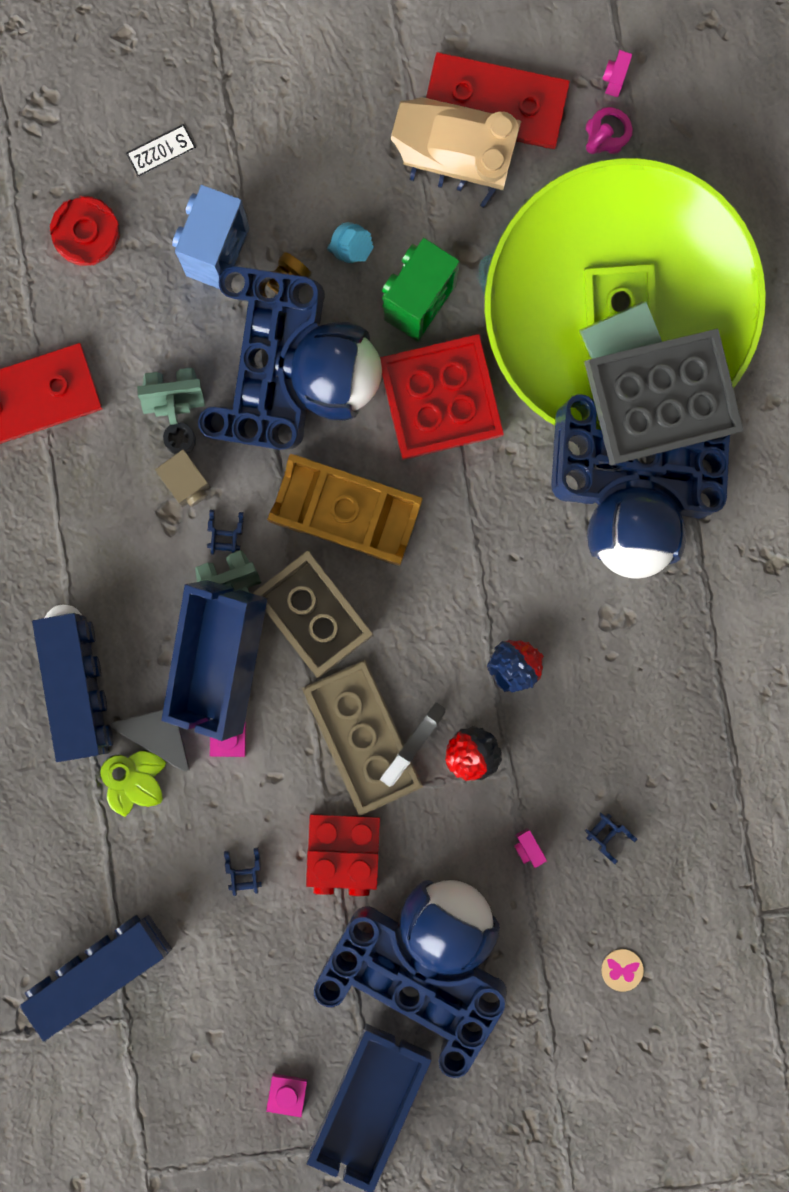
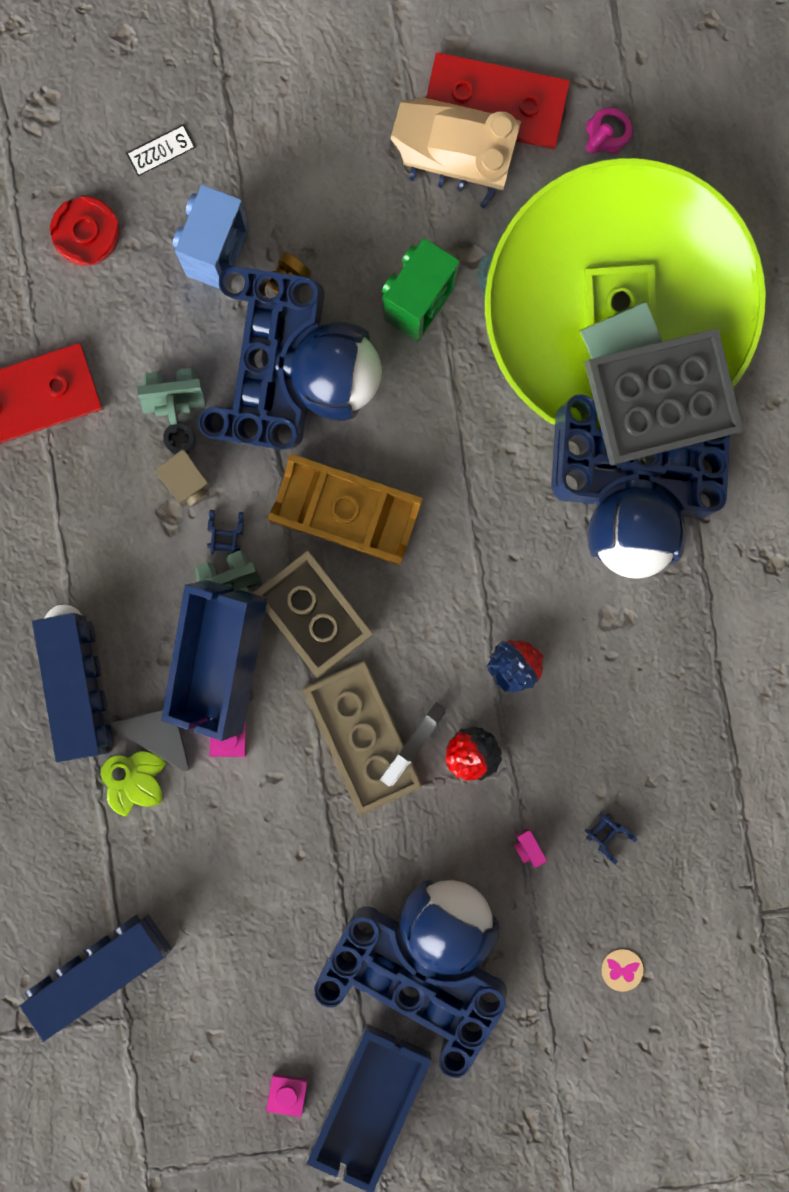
(245, 885): dark blue piece -> none
(343, 854): red plate -> none
(351, 243): medium azure piece -> none
(440, 397): red plate -> none
(616, 73): dark pink plate -> none

